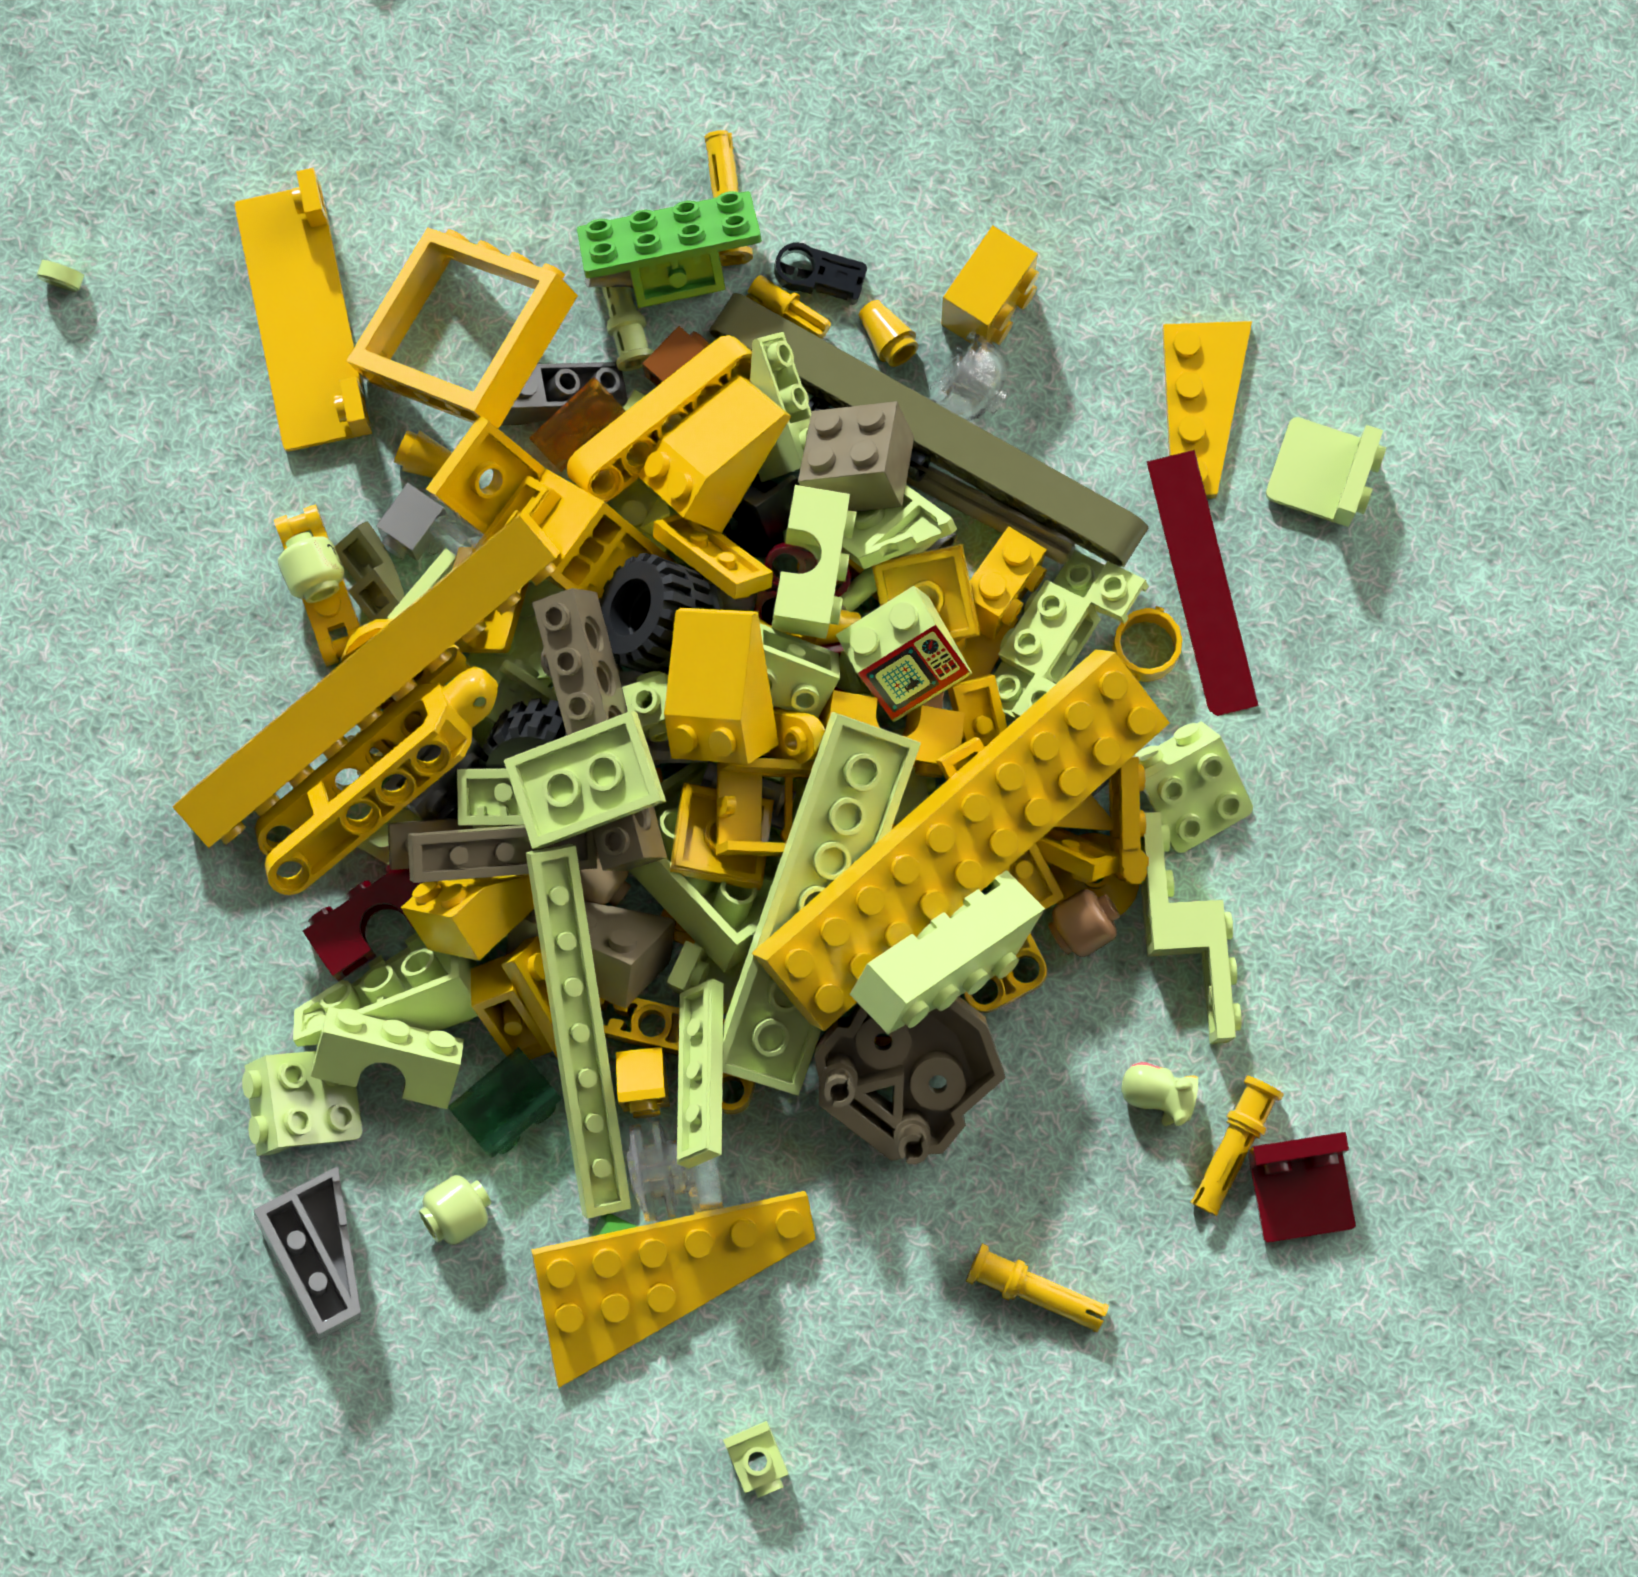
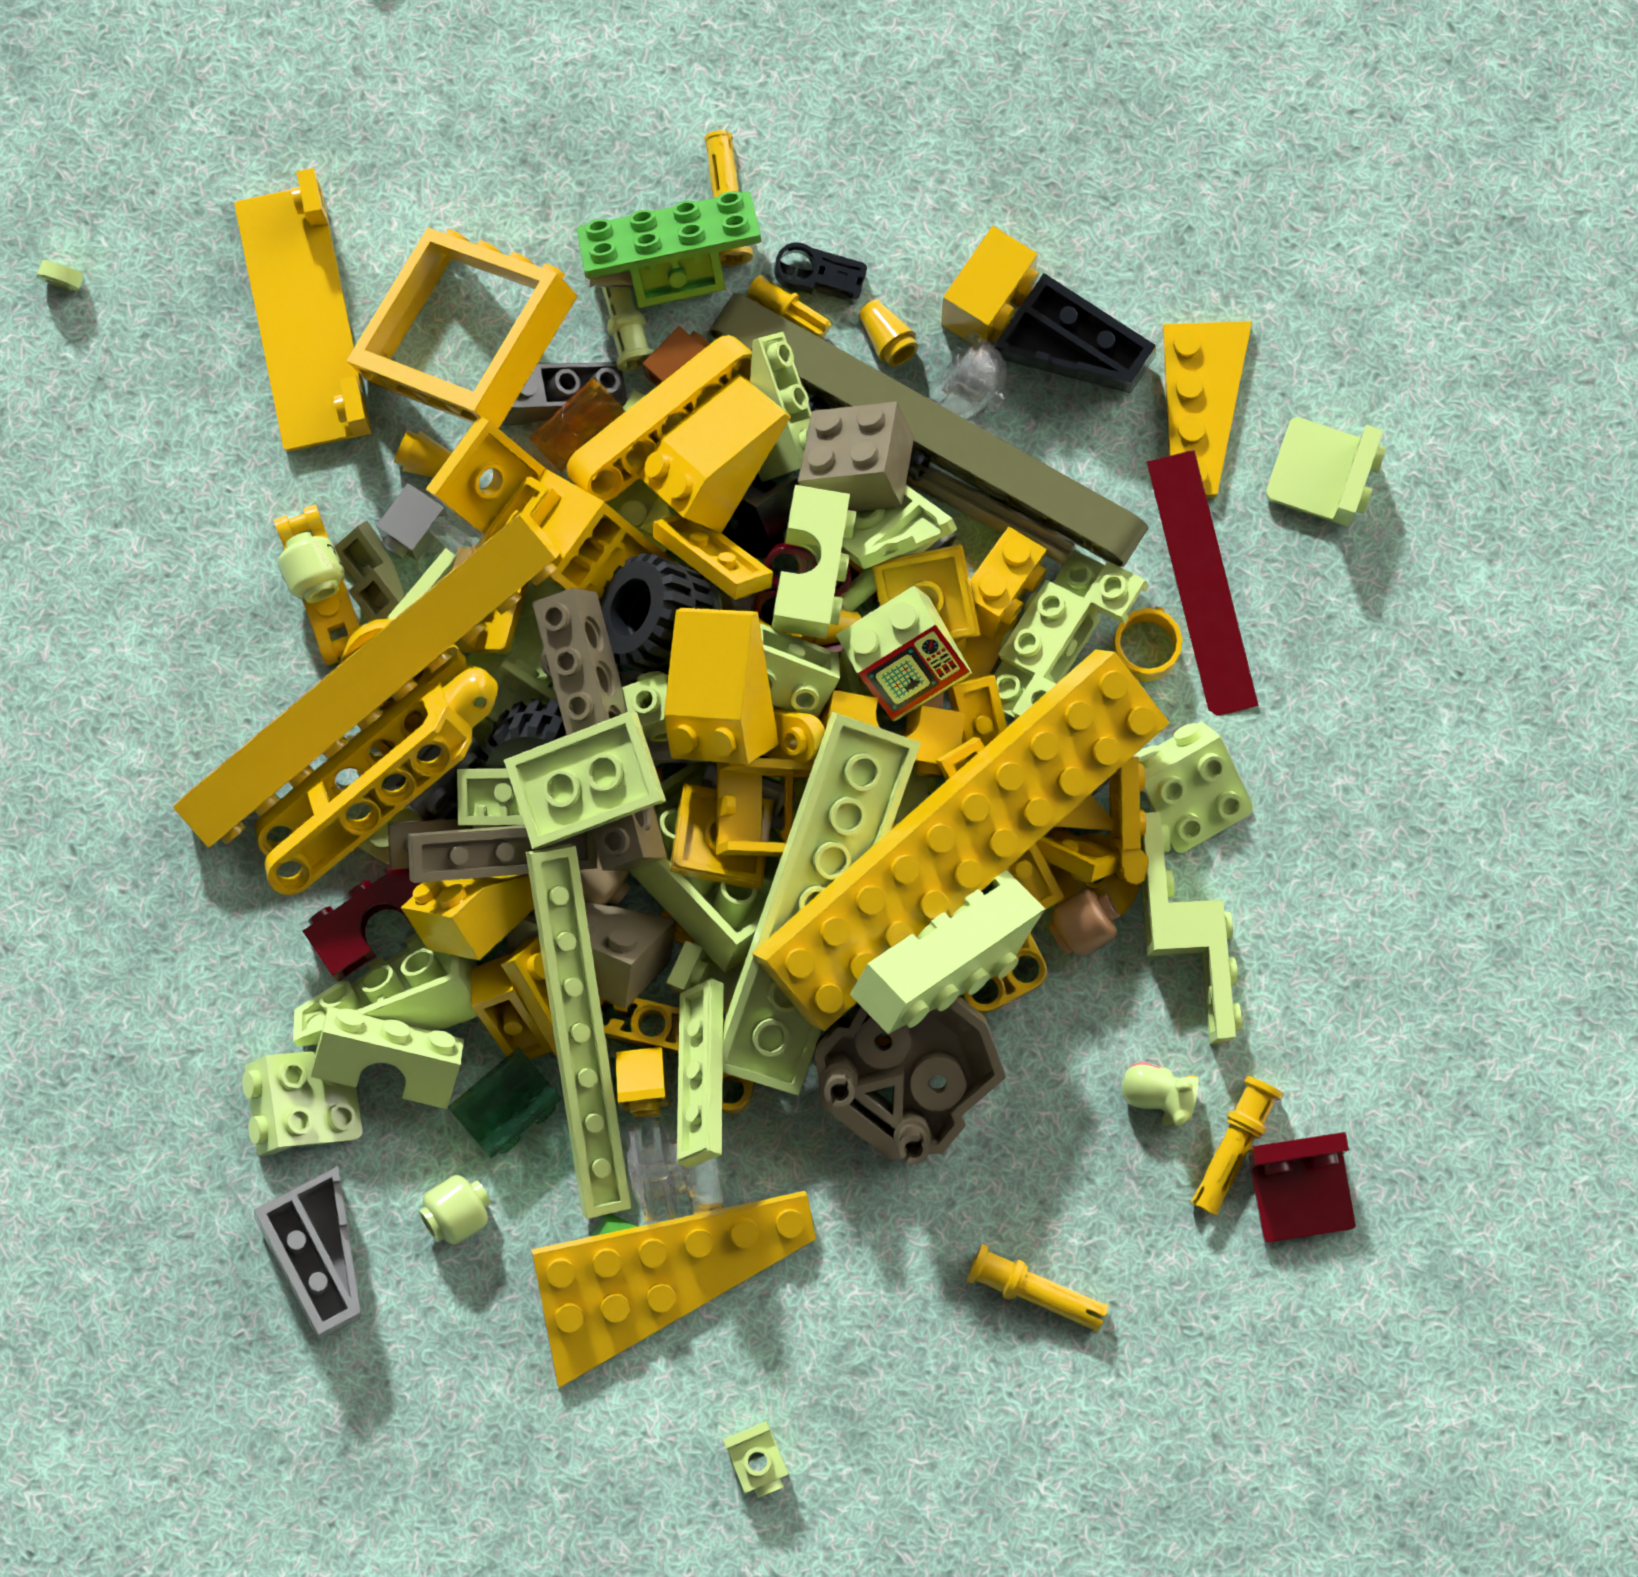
(1074, 339): none -> black wedge

